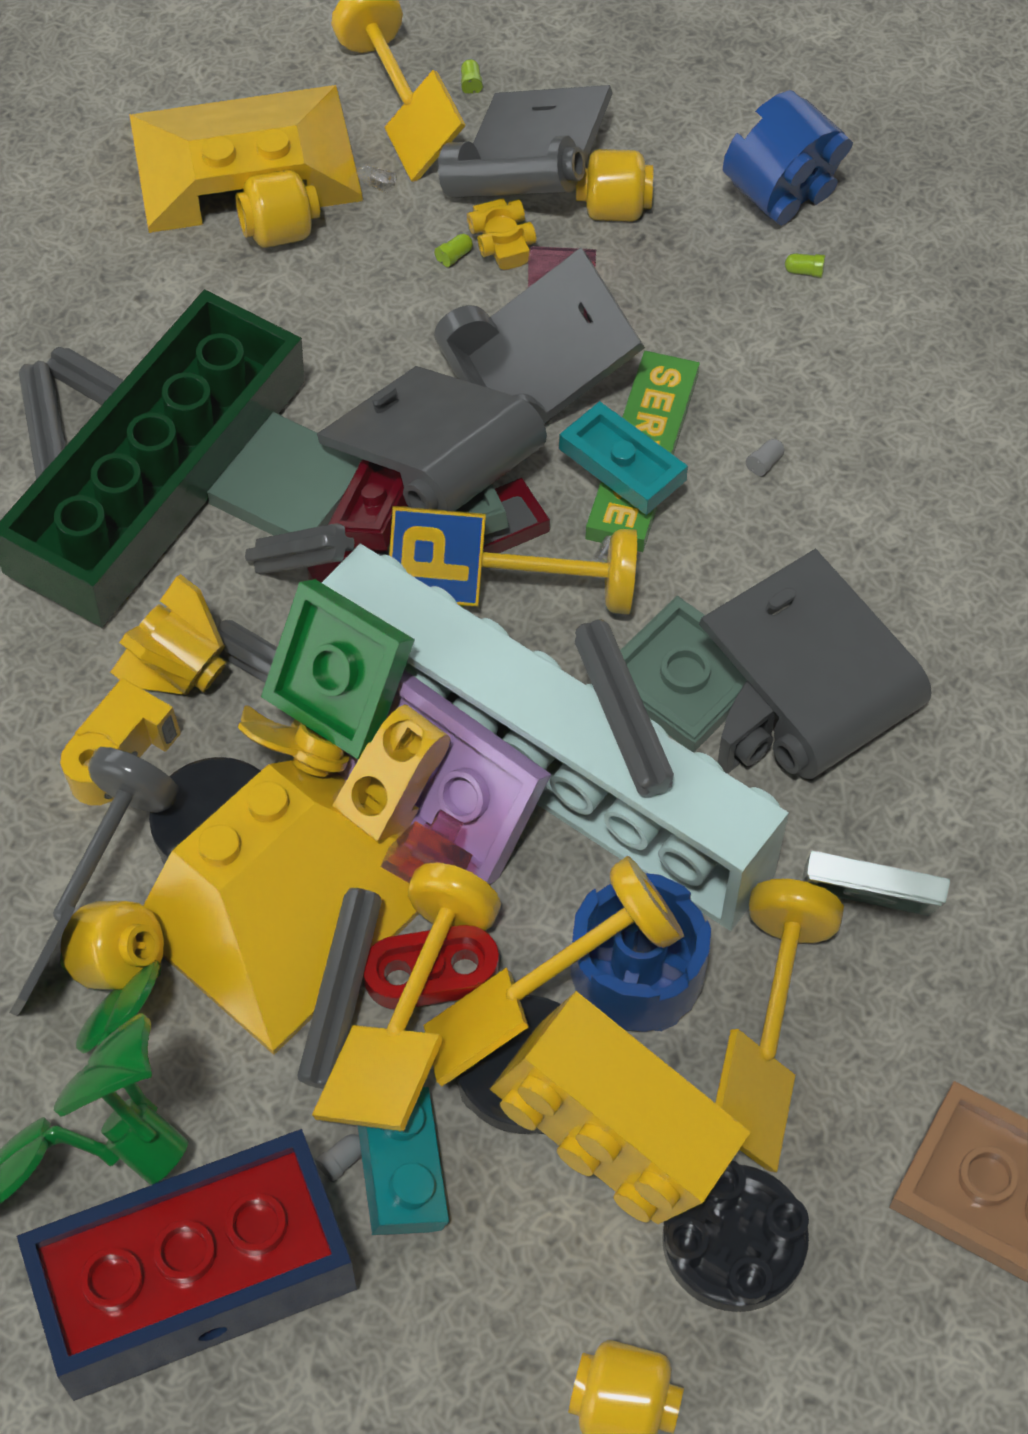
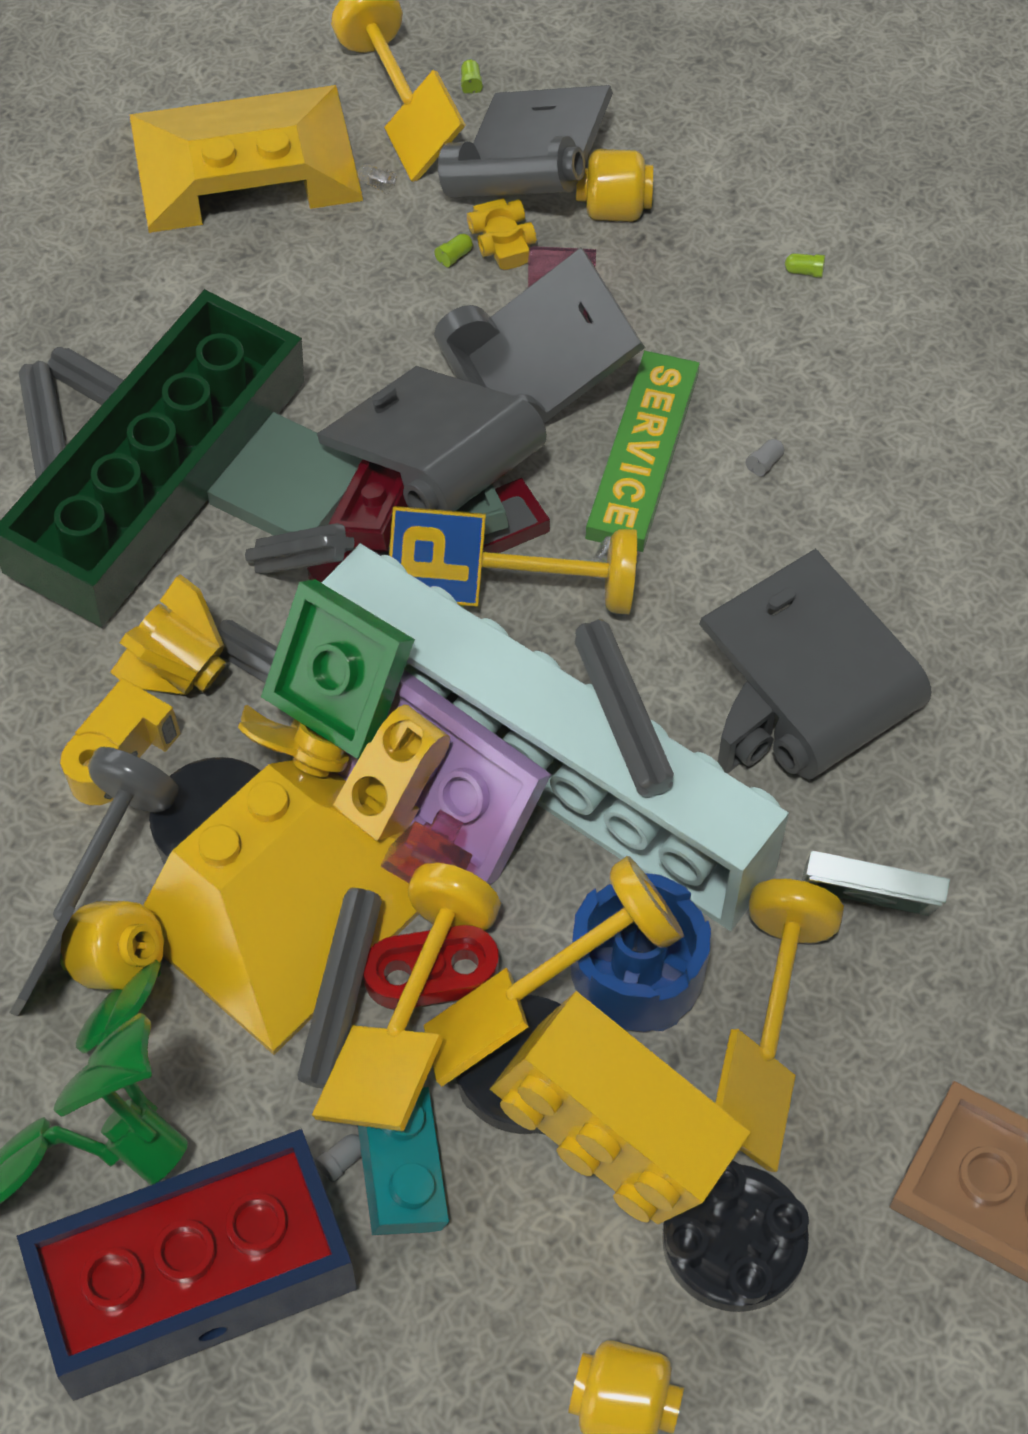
(277, 208): yellow head -> none
(623, 457): teal plate -> none
(682, 674): sand green tile -> none
(787, 157): blue brick -> none

